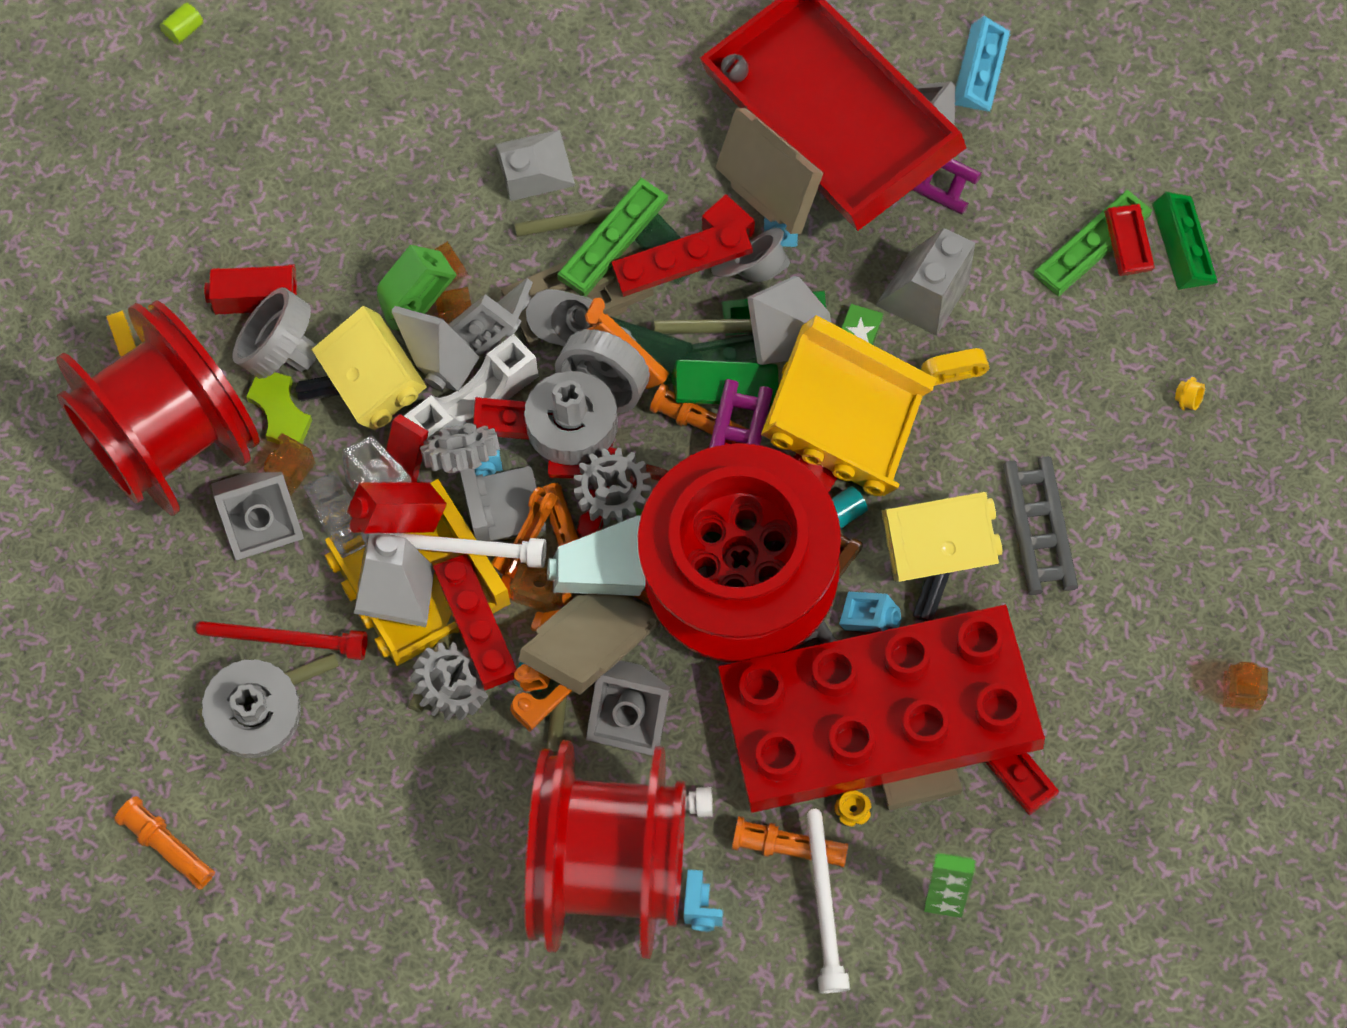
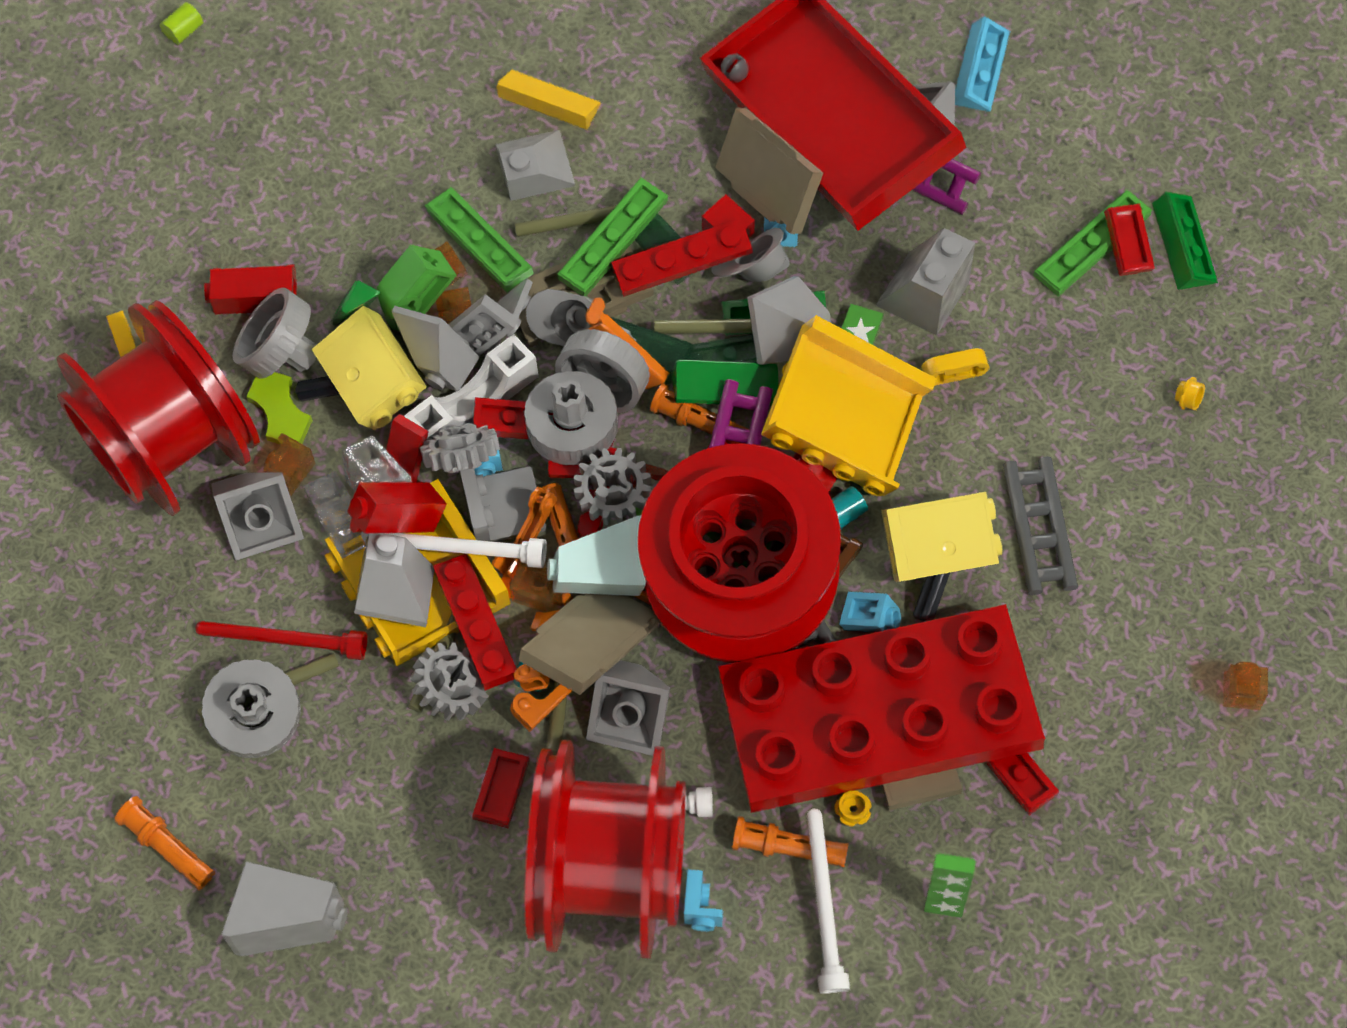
(281, 911): none -> light grey slope
(356, 297): none -> green slope
(479, 239): none -> bright green tile
(501, 788): none -> red tile
(547, 99): none -> yellow slope

